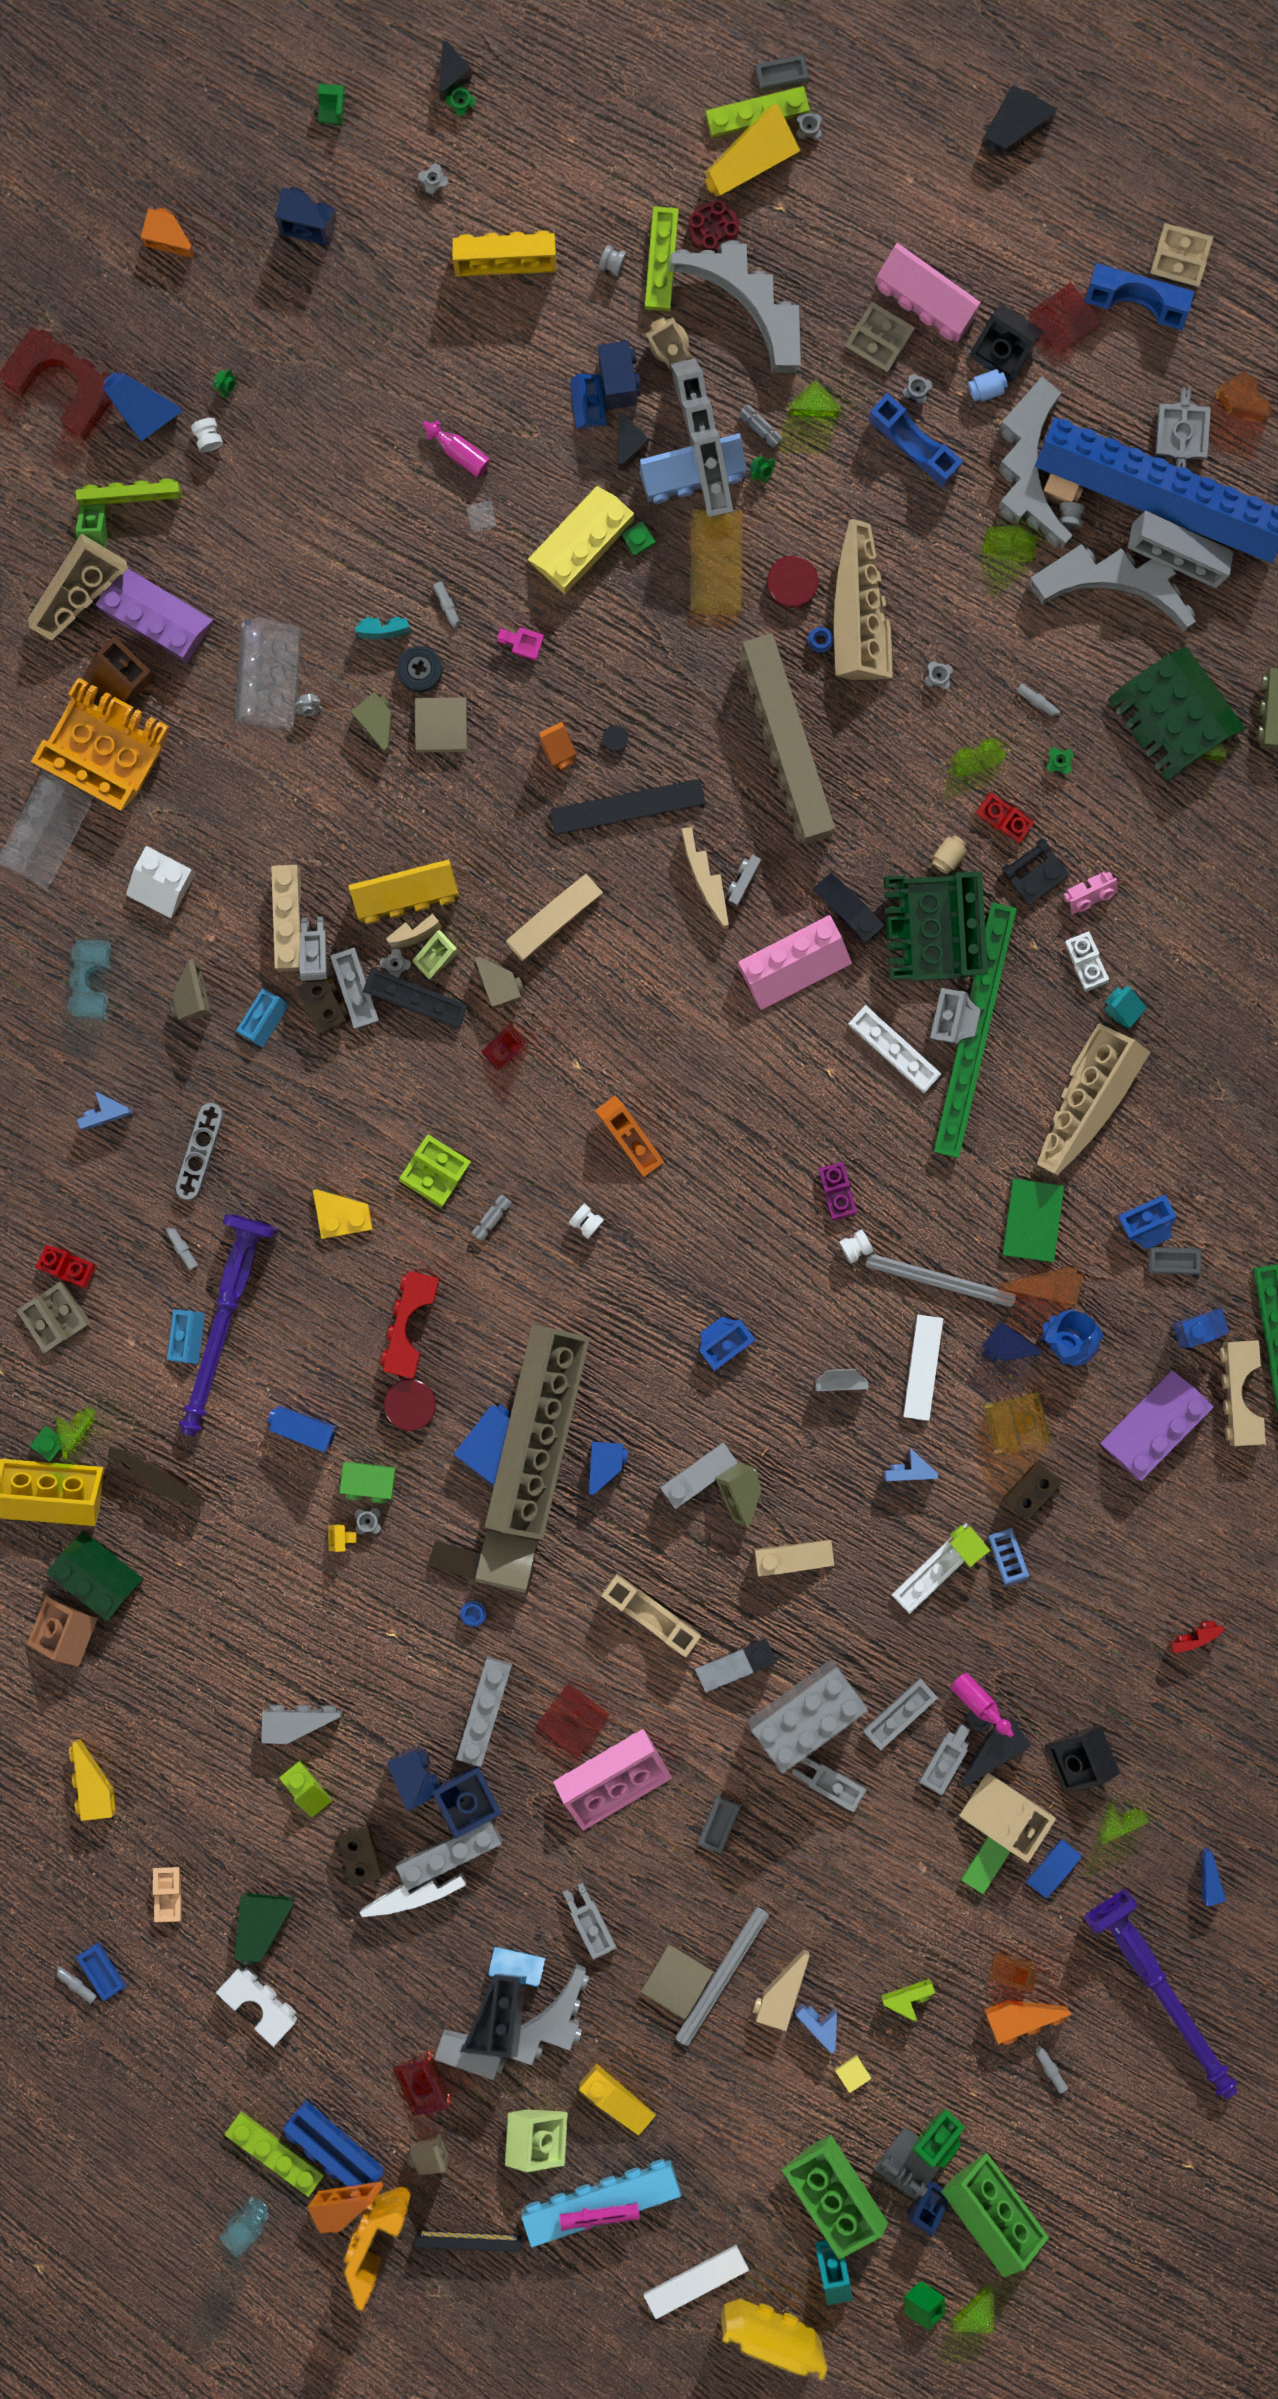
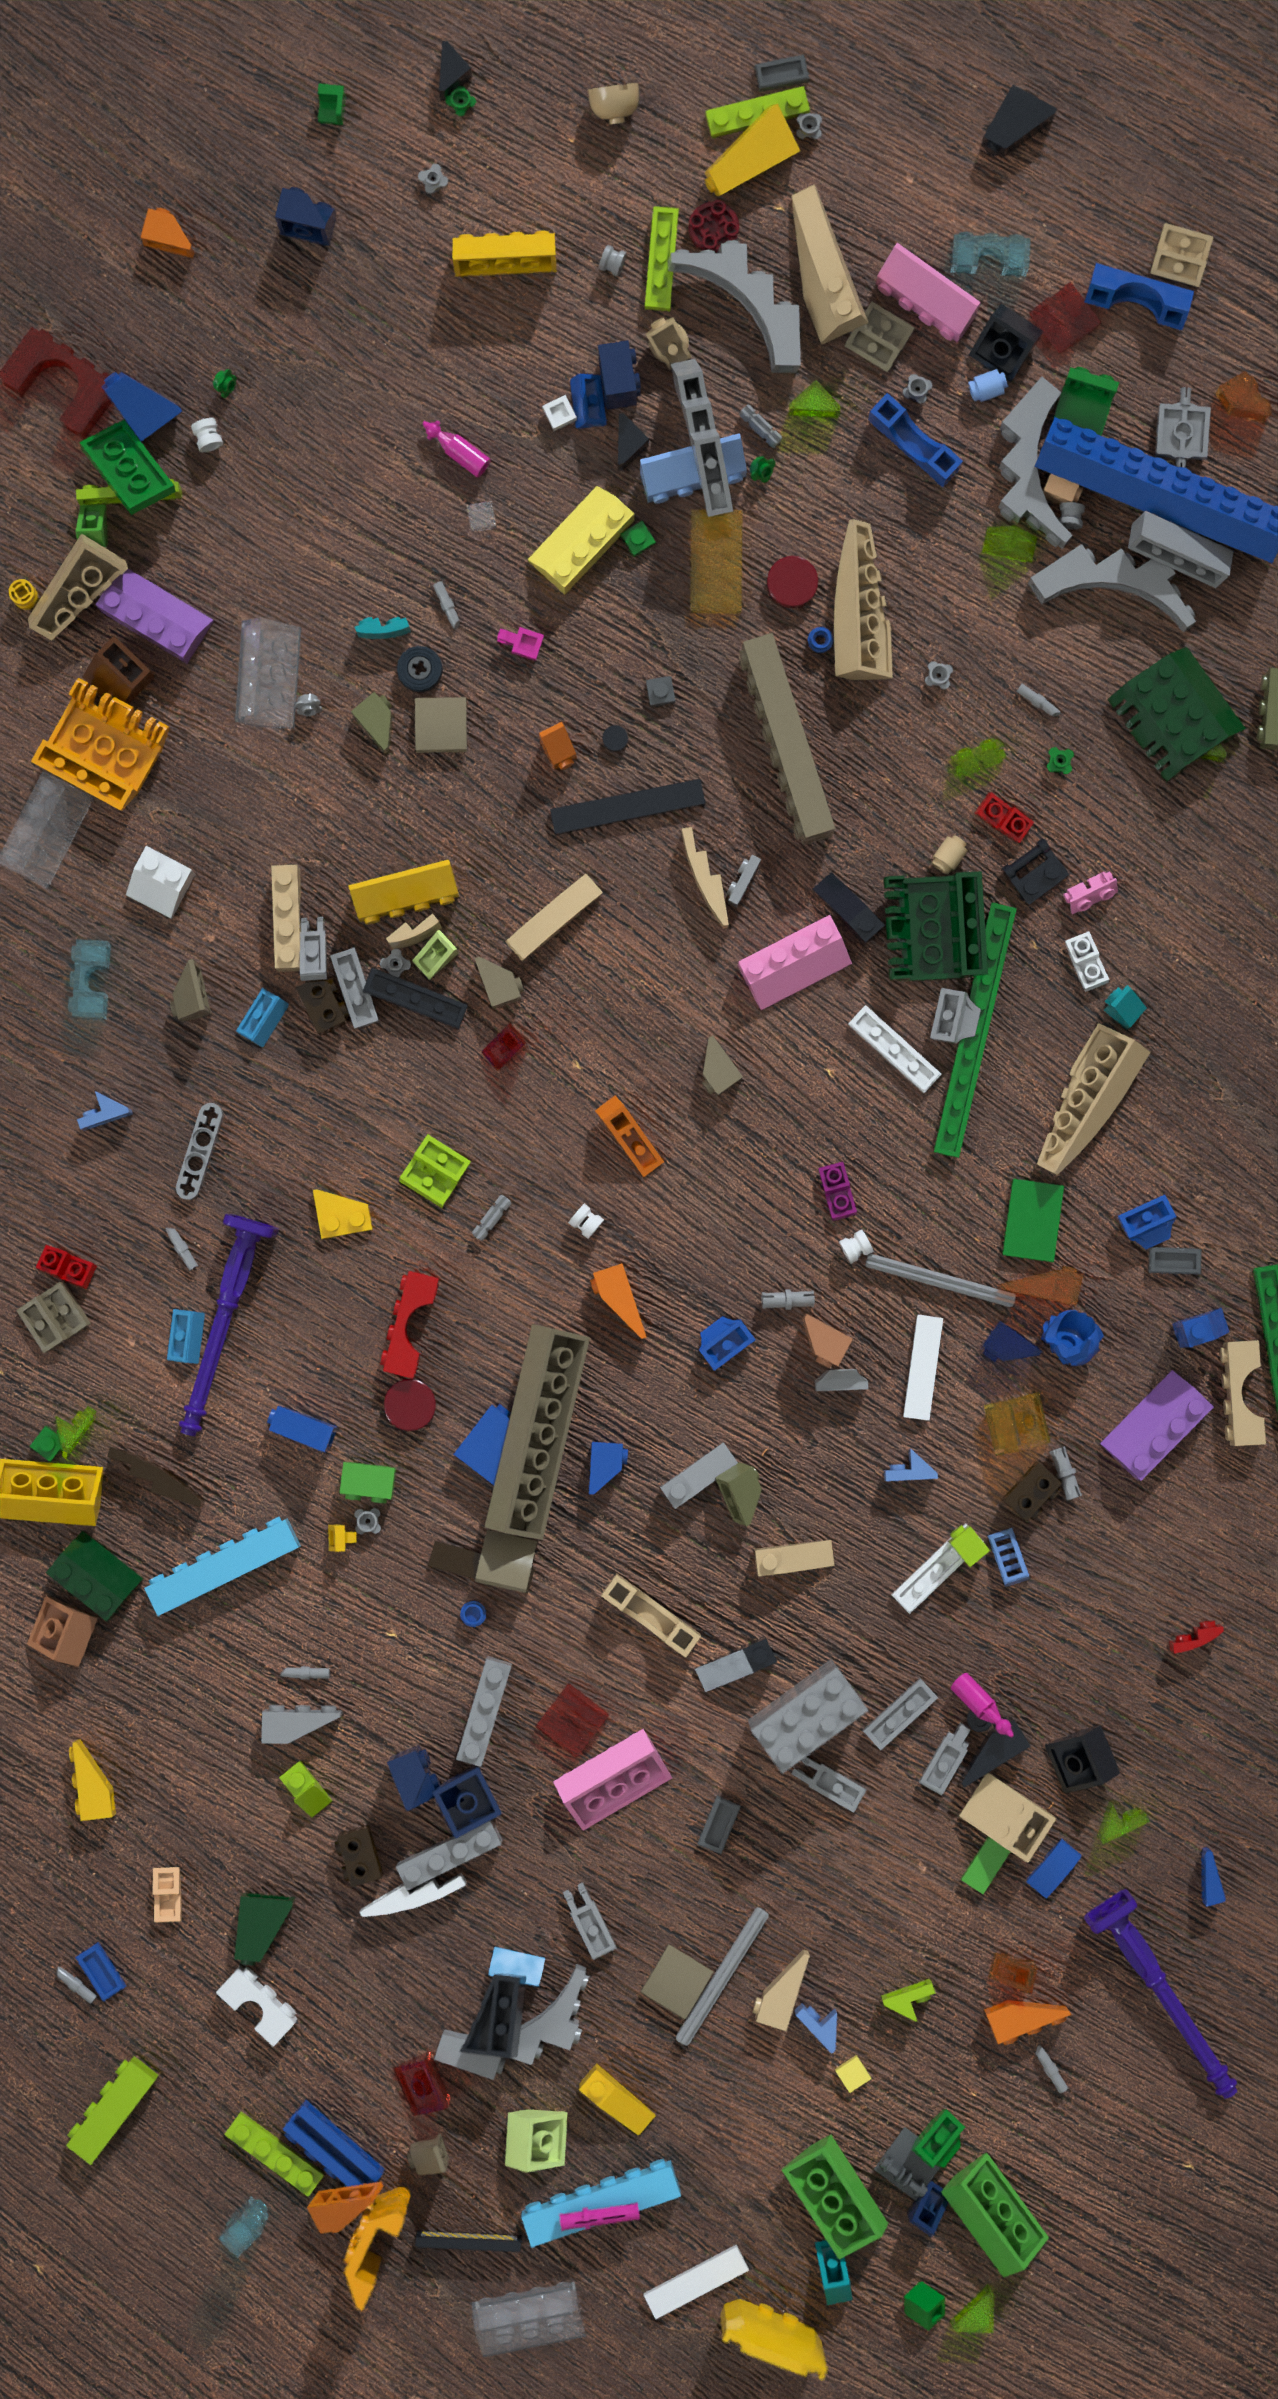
(25, 599): none -> yellow wheel
(112, 2110): none -> lime brick
(127, 467): none -> green plate
(222, 1566): none -> medium azure brick
(306, 1673): none -> light grey piece
(528, 2319): none -> clear slope
(559, 413): none -> white plate
(614, 101): none -> tan cylinder
(617, 1294): none -> orange slope
(660, 691): none -> dark grey plate
(718, 1069): none -> dark tan slope
(787, 1299): none -> light grey pin
(824, 274): none -> tan wedge
(825, 1341): none -> nougat slope
(1011, 252): none -> clear light blue arch
(1065, 1473): none -> light grey pin
(1086, 399): none -> green bracket

